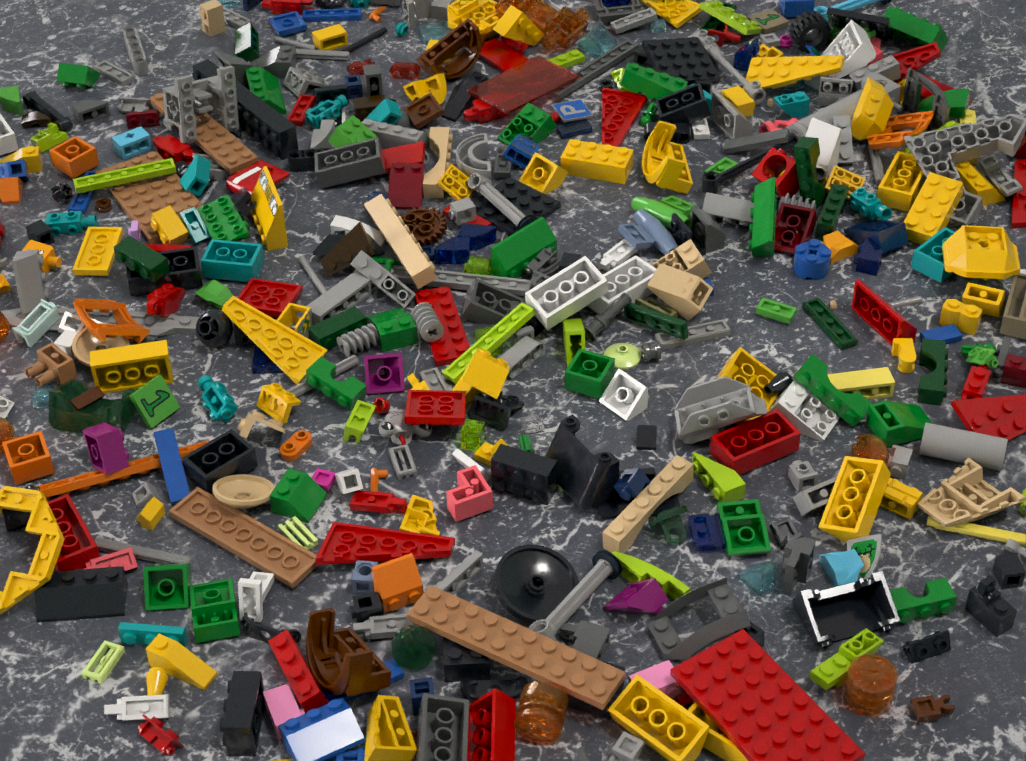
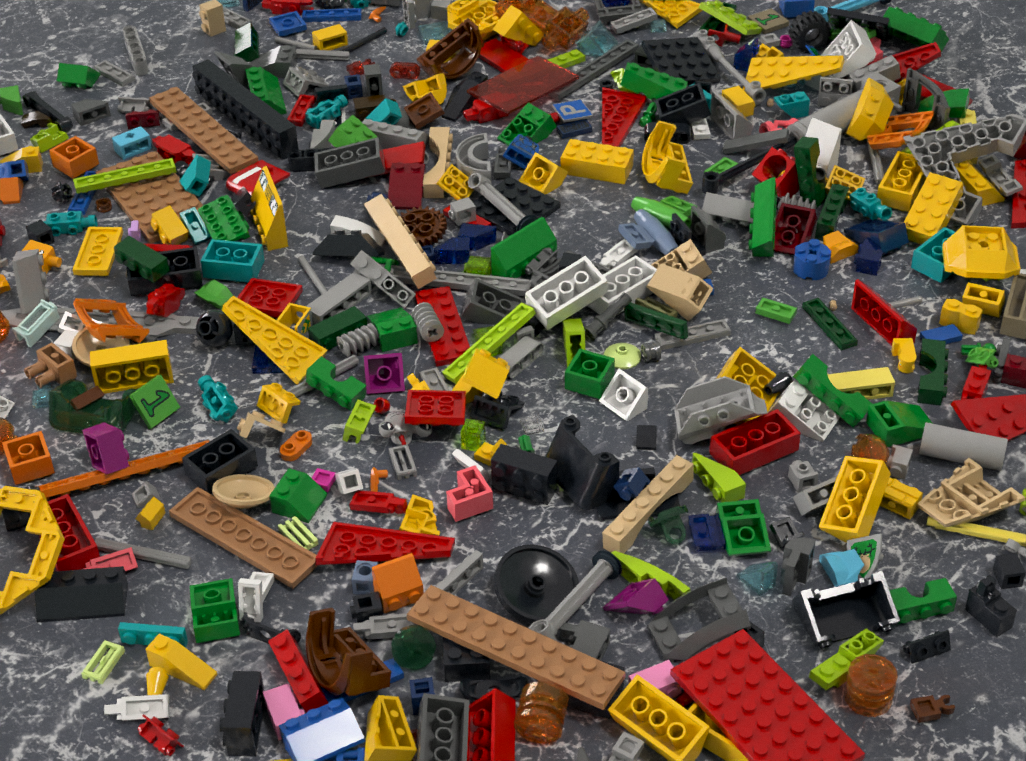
(167, 586): green slope -> none
(171, 465): blue tile -> none
(201, 96): light grey piece -> none
(346, 250): dark brown wing -> none
(846, 148): light grey plate -> none

